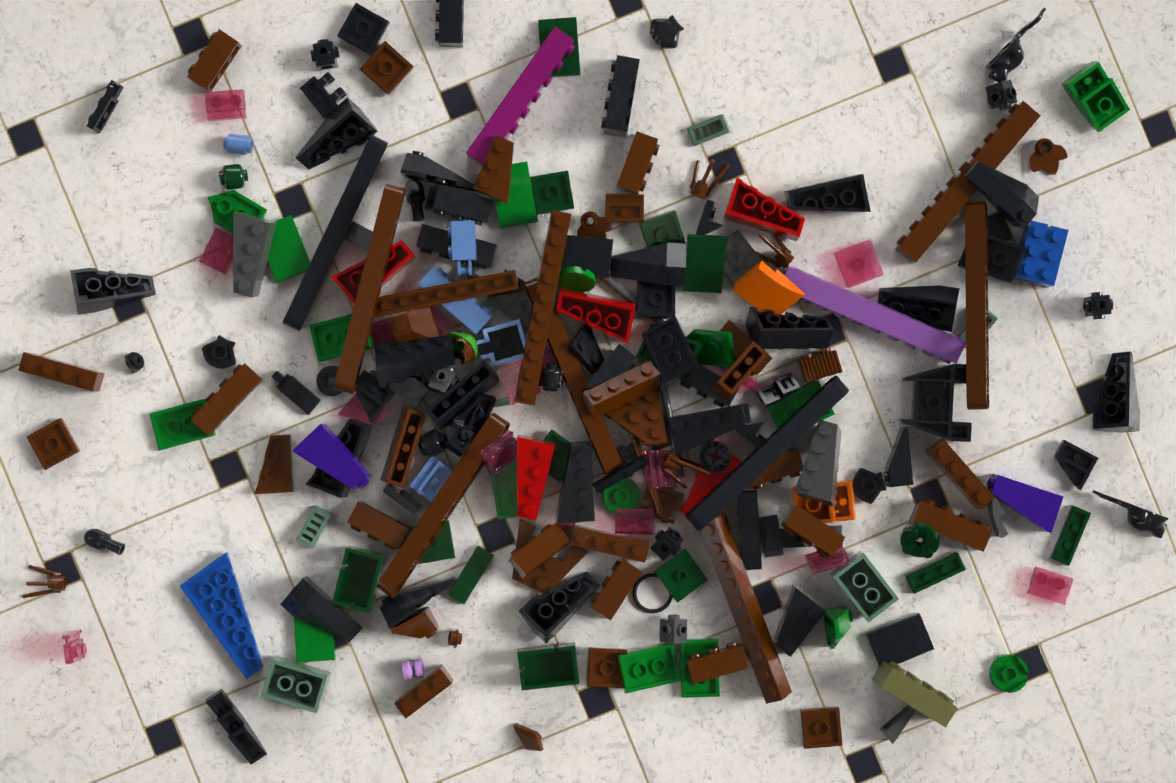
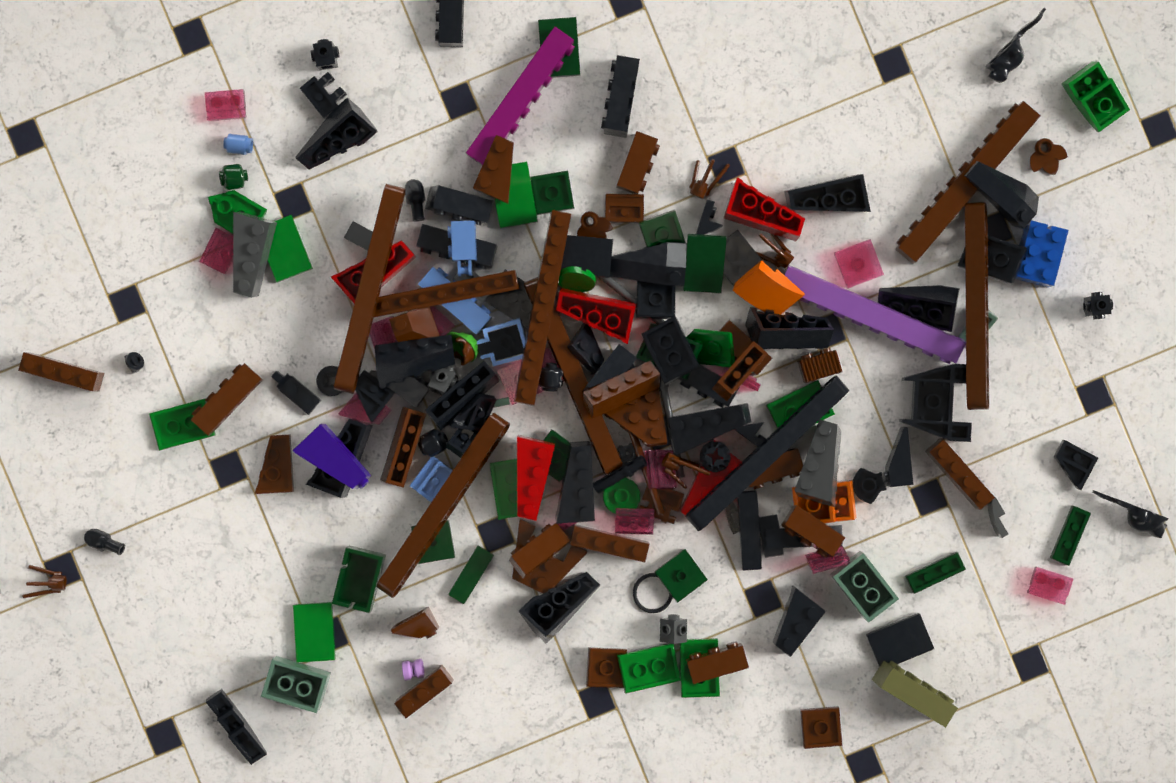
(53, 444): reddish brown plate -> none
(74, 648): clear pink plate -> none
(104, 290): black wedge -> none
(105, 107): black hinge -> none
(214, 60): reddish brown brick -> none
(219, 353): black animal -> none
(221, 605): blue wing -> none
(311, 544): sand green slope -> none
(315, 607): black wedge -> none
(330, 337): green tile -> none
(335, 232): black beam -> none
(363, 29): black plate -> none
(378, 525): reddish brown brick -> none
(386, 68): reddish brown plate -> none
(402, 497): black plate -> none
(405, 603): black wedge -> none
(426, 170): black wedge -> none
(454, 638): reddish brown plate -> none
(500, 452): clear pink plate -> none
(530, 738): reddish brown piece -> none
(548, 666): dark green piece -> none
(615, 588): reddish brown brick -> none
(665, 32): black animal -> none
(667, 543): black brick -> none
(724, 123): sand green slope -> none
(745, 610): reddish brown brick -> none
(778, 390): black slope -> none
(837, 624): green wedge -> none
(896, 724): dark grey slope -> none
(919, 549): dark green plate -> none
(951, 525): reddish brown brick -> none
(1001, 95): black brick -> none
(1008, 673): green tile -> none
(1030, 502): dark purple slope -> none
(1118, 400): black wedge -> none

